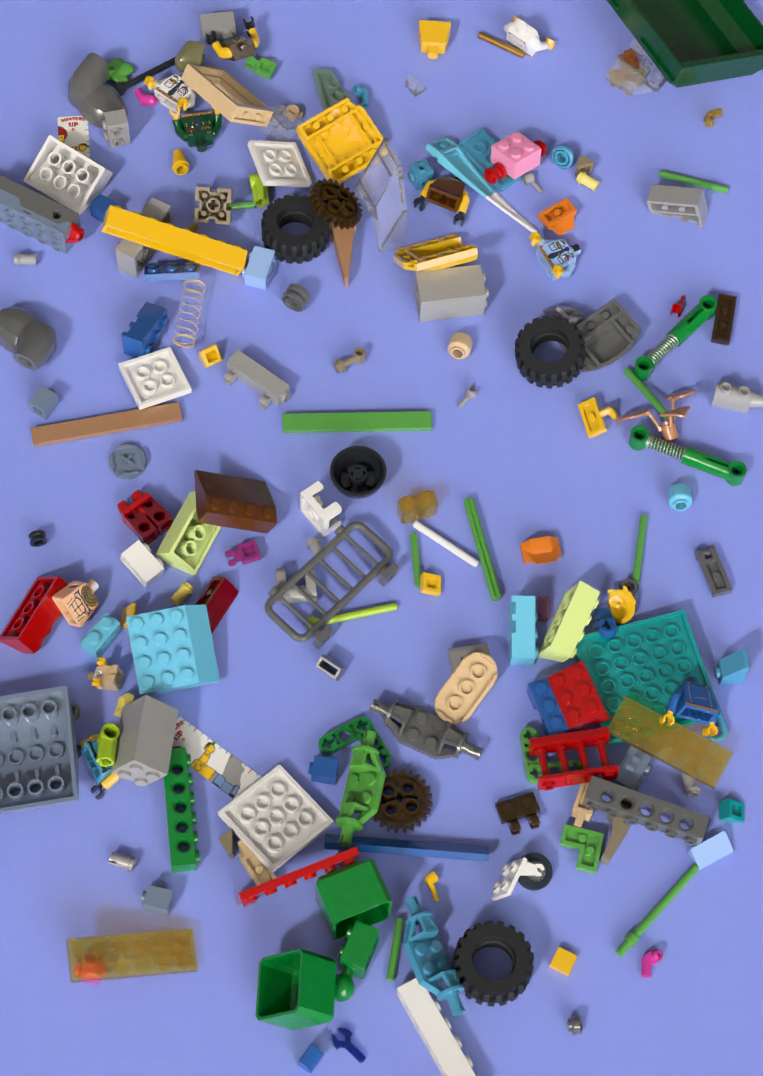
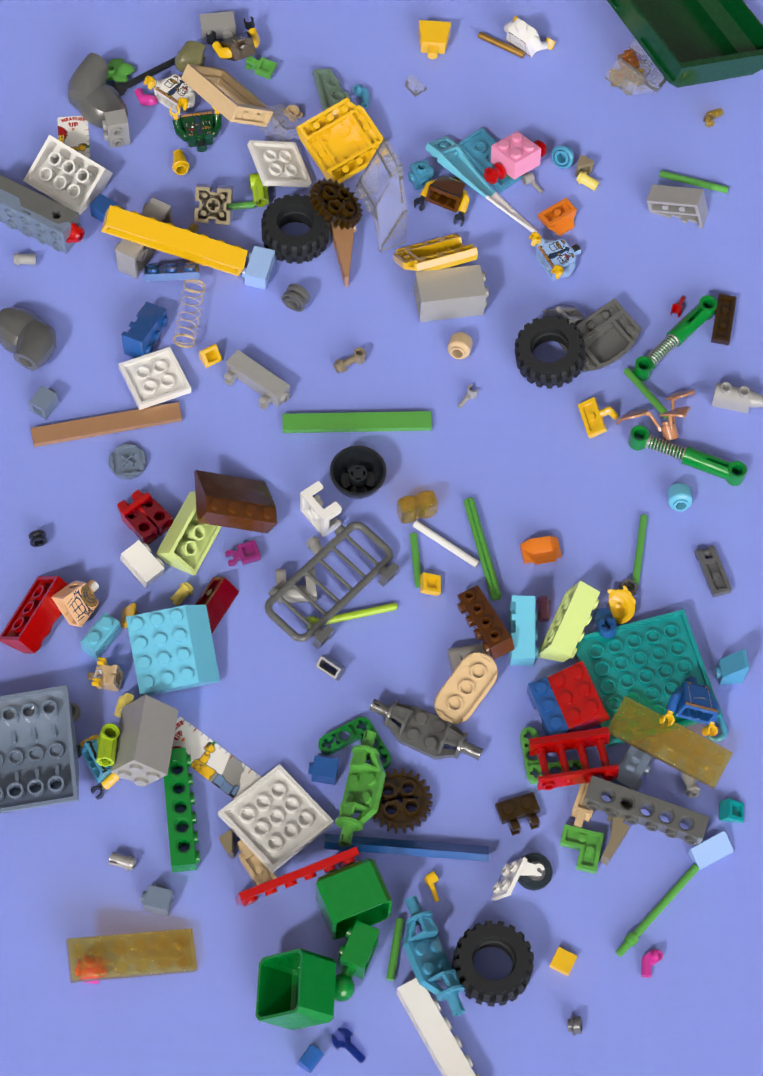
(485, 622): none -> reddish brown brick

